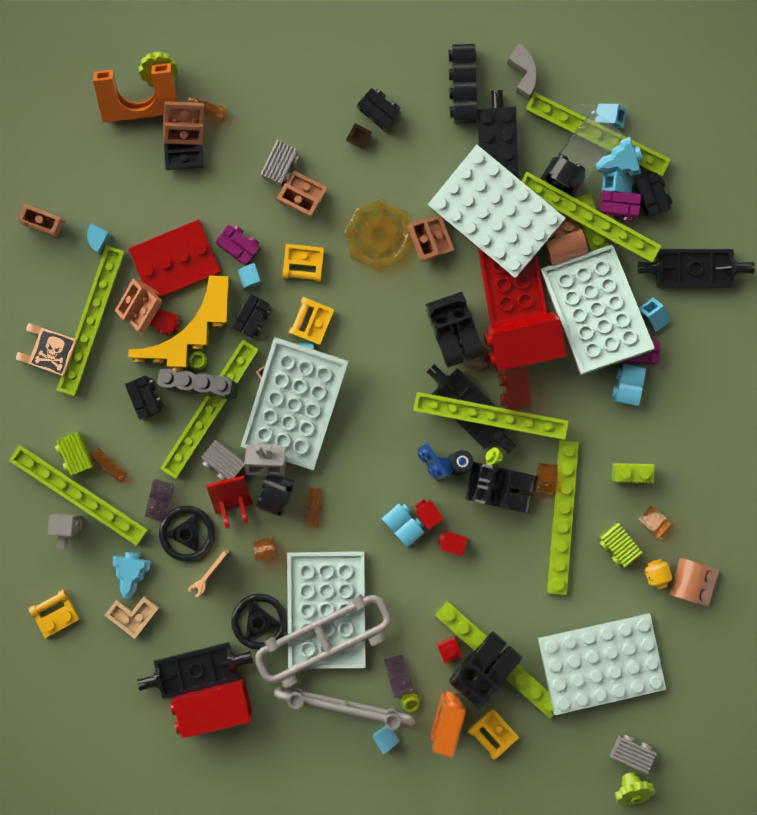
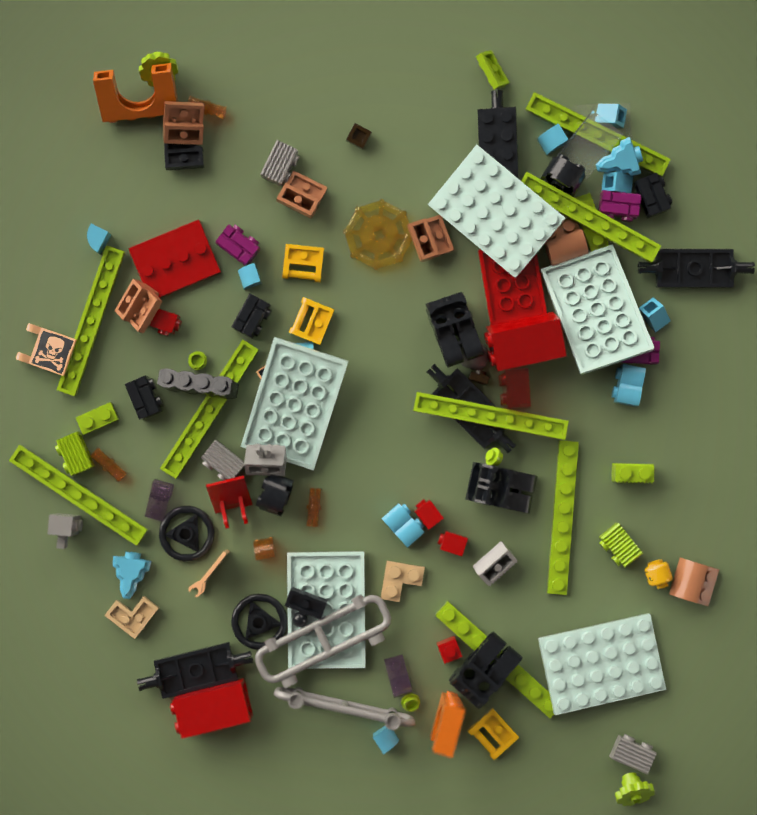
(41, 221): nougat brick -> none
(58, 619): yellow plate -> none
(97, 418): none -> lime plate
(196, 334): yellow arch -> none
(306, 604): none -> black plate
(378, 109): black brick -> none
(396, 575): none -> tan plate
(440, 467): blue plate -> none
(464, 83): black brick -> none
(479, 377): none -> dark brown plate
(492, 69): none -> lime plate
(495, 563): none -> light grey brick
(523, 62): light grey brick -> none
(546, 478): clear orange brick -> none
(552, 139): none -> medium azure brick
(655, 522): clear orange brick -> none

